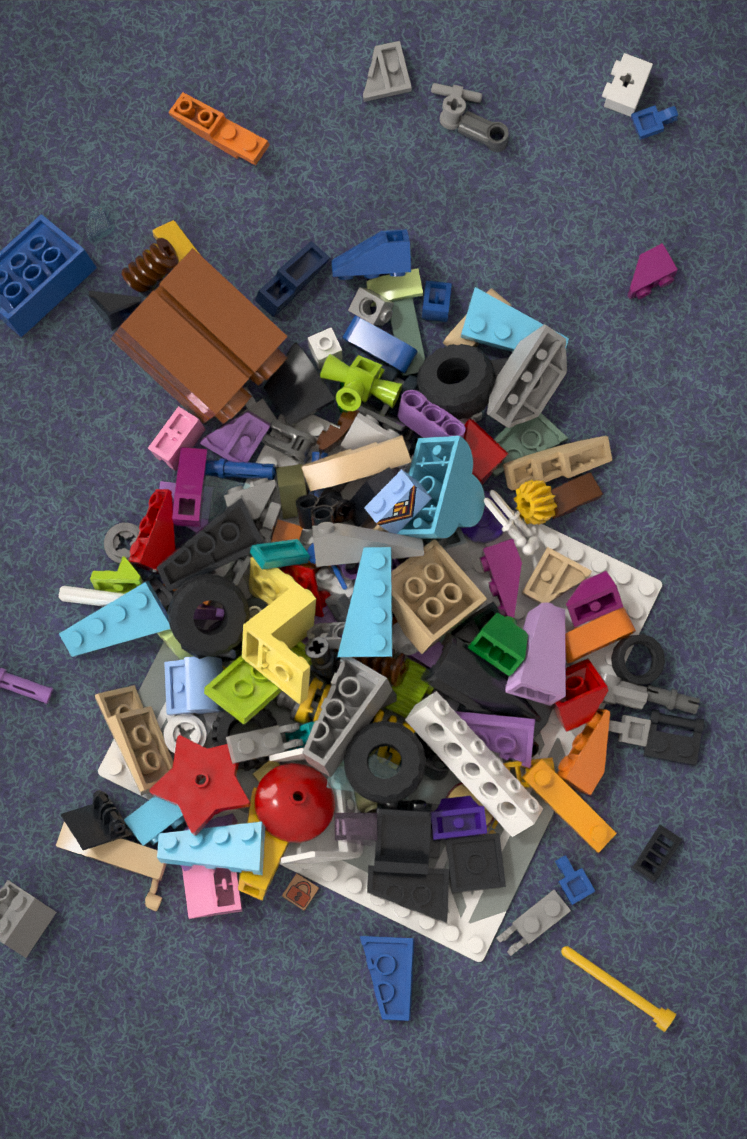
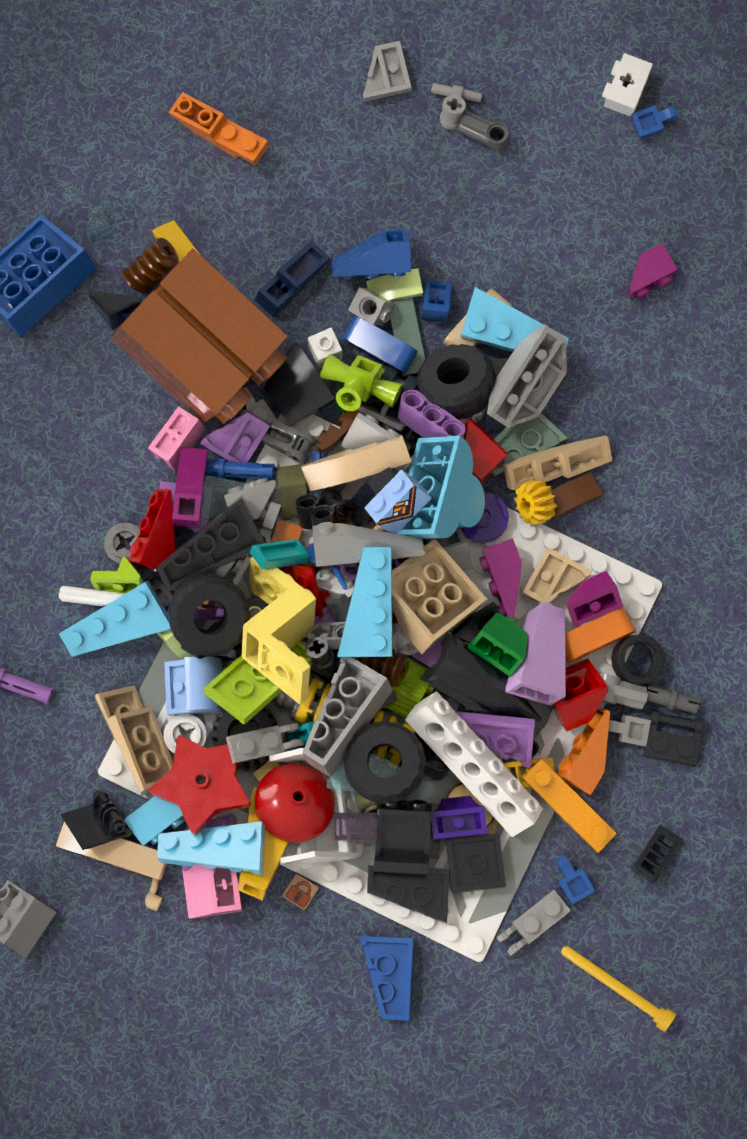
(512, 524): white piece -> none

